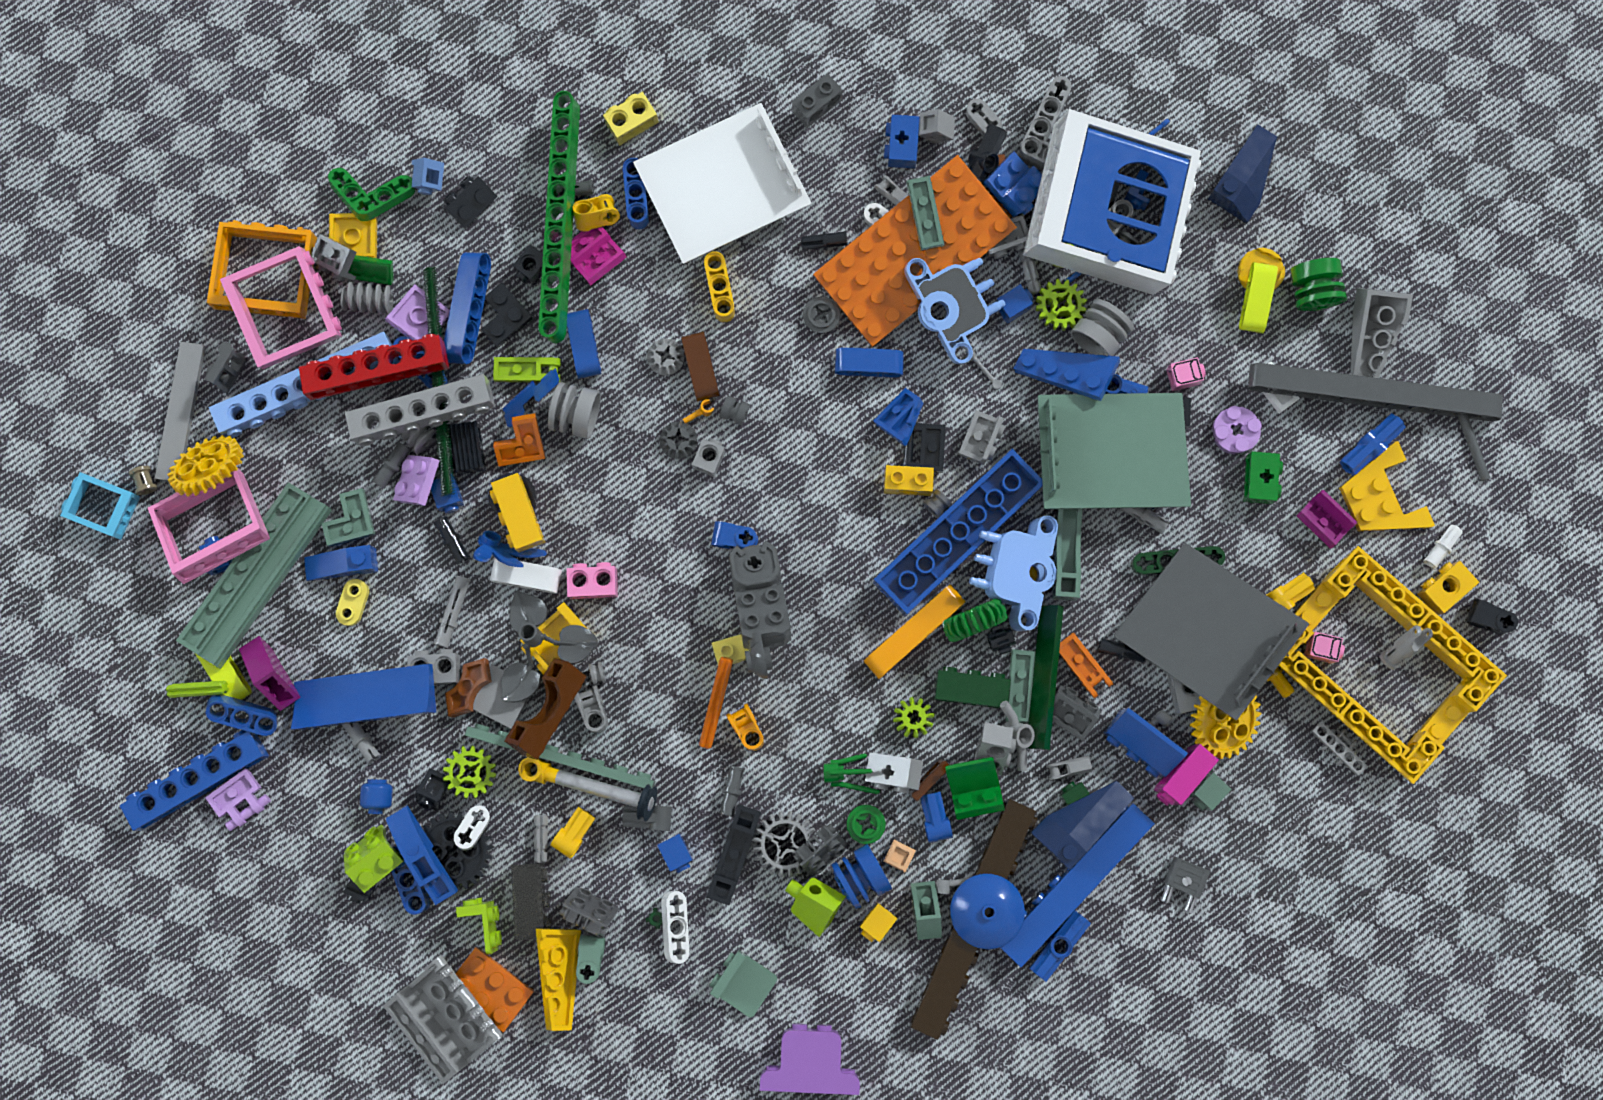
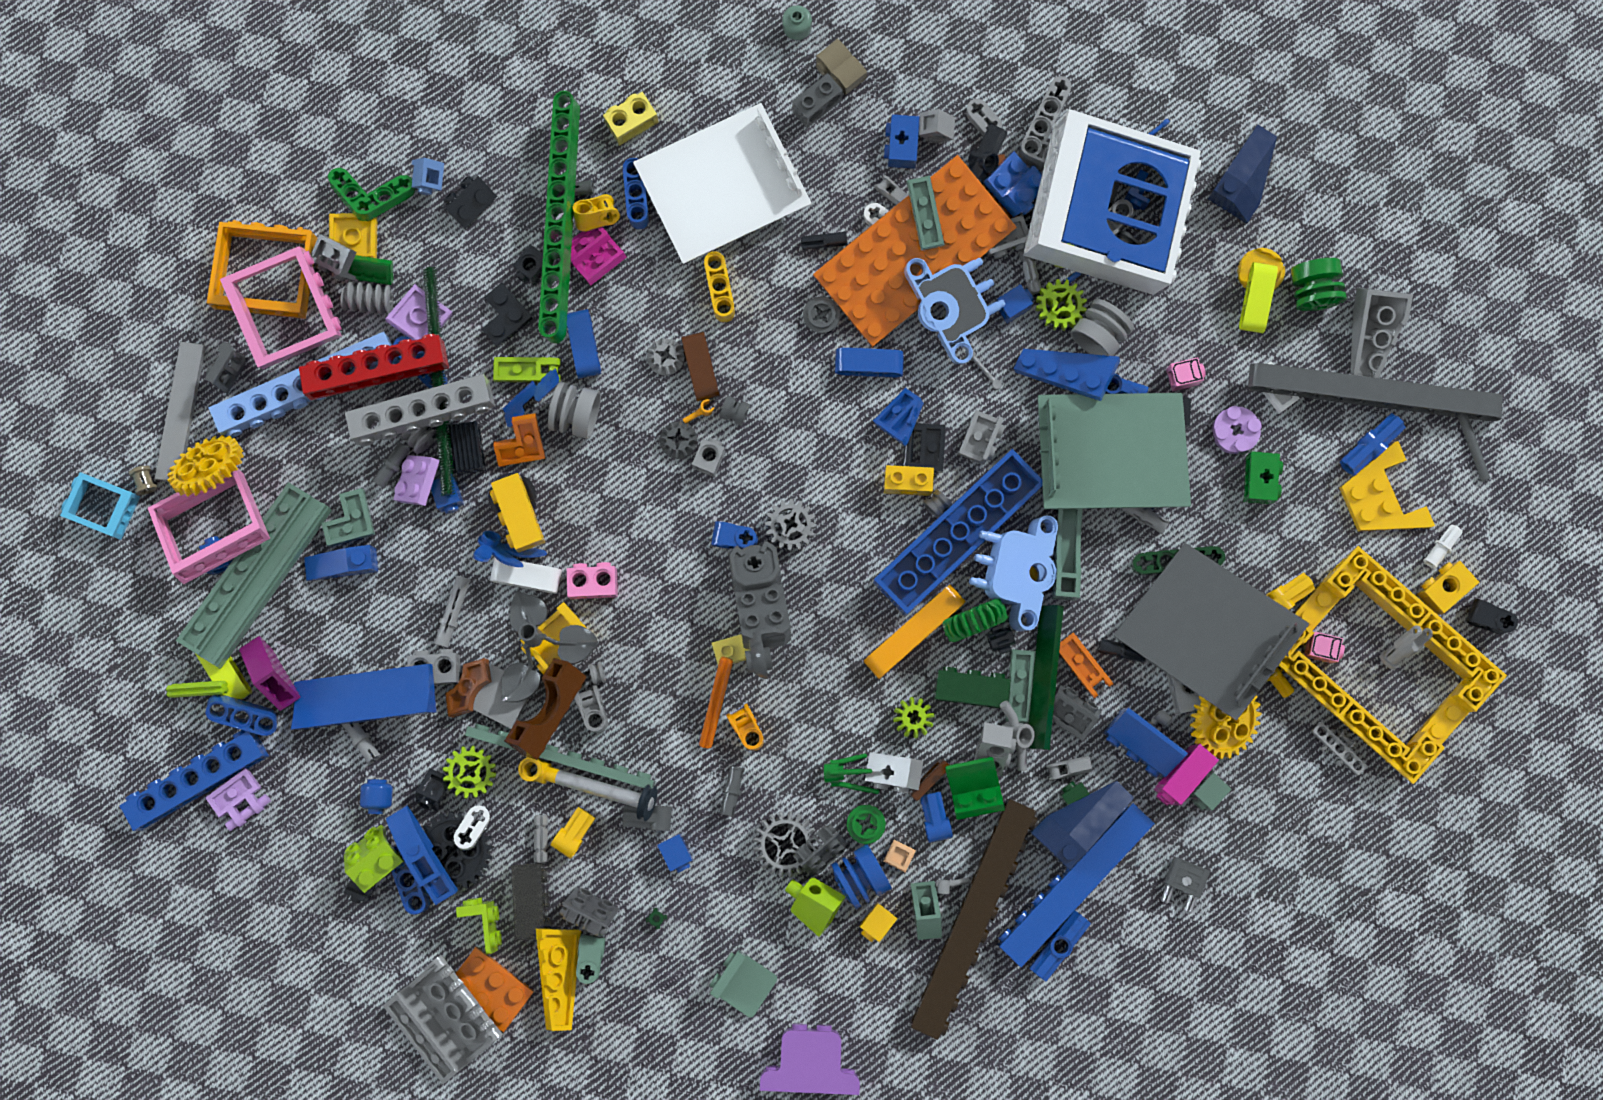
(355, 603): light yellow plate -> none
(451, 540): black pin -> none
(467, 307): blue beam -> none
(680, 908): white beam -> none
(734, 854): black slope -> none
(797, 22): none -> sand green head
(802, 530): none -> light grey gear
(841, 66): none -> dark tan brick
(969, 907): blue dish -> none
(1326, 518): magenta bracket -> none

